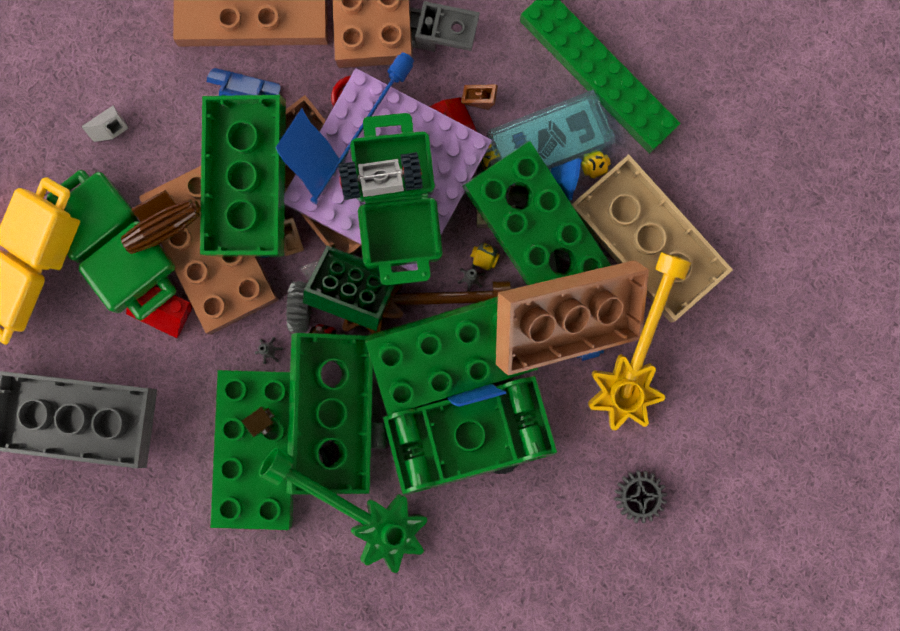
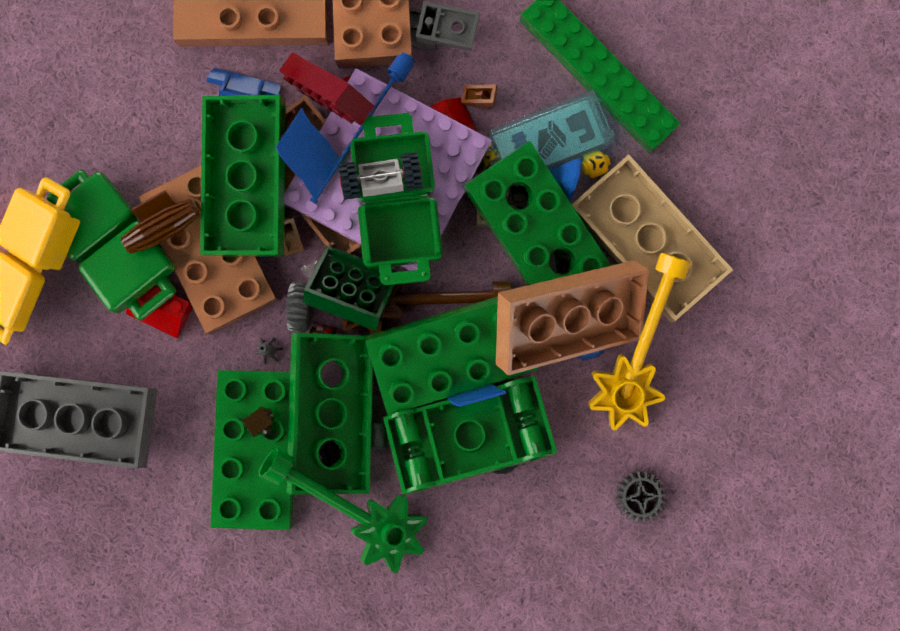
(105, 125): light grey slope -> none
(326, 89): none -> dark red brick
(471, 277): dark grey piece -> none
(485, 256): yellow head -> none

